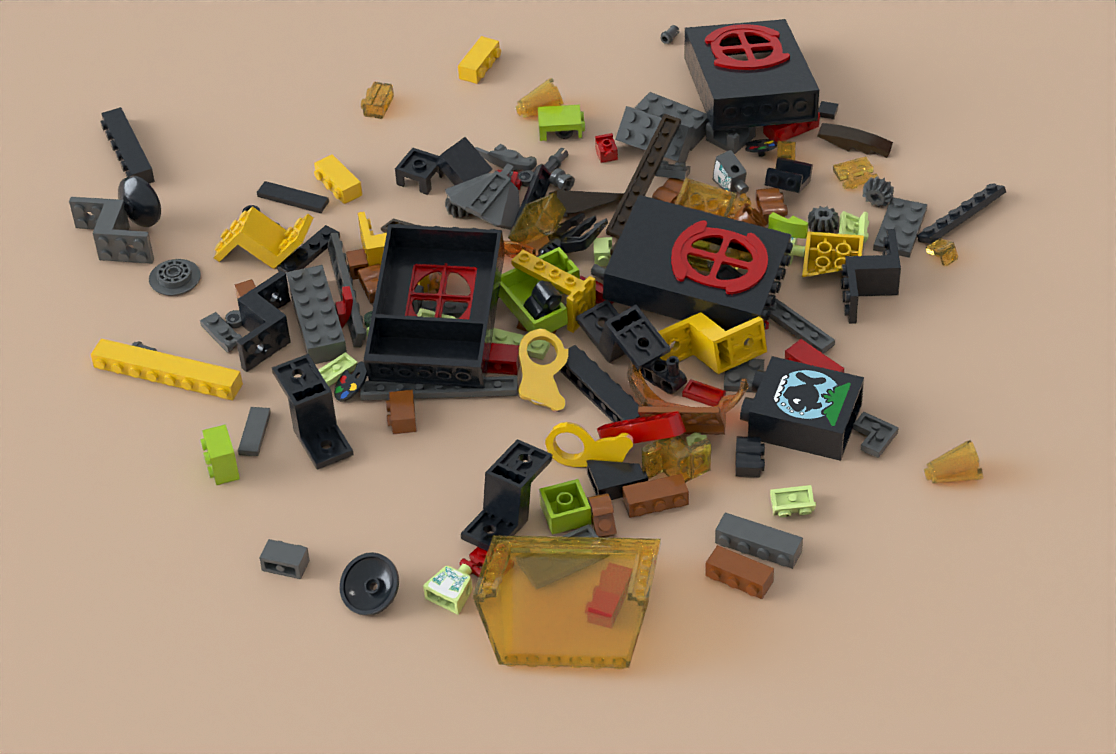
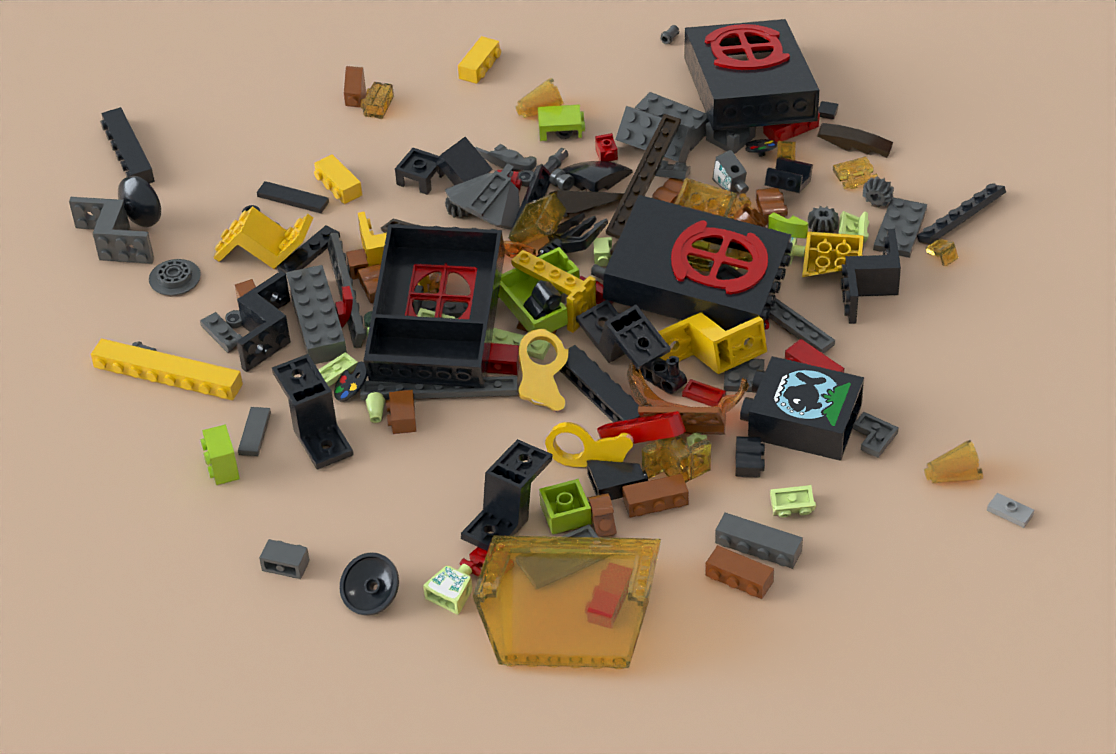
(354, 86): none -> dark orange slope
(375, 405): none -> yellowish green cone
(597, 174): none -> black brick
(1010, 510): none -> light grey plate

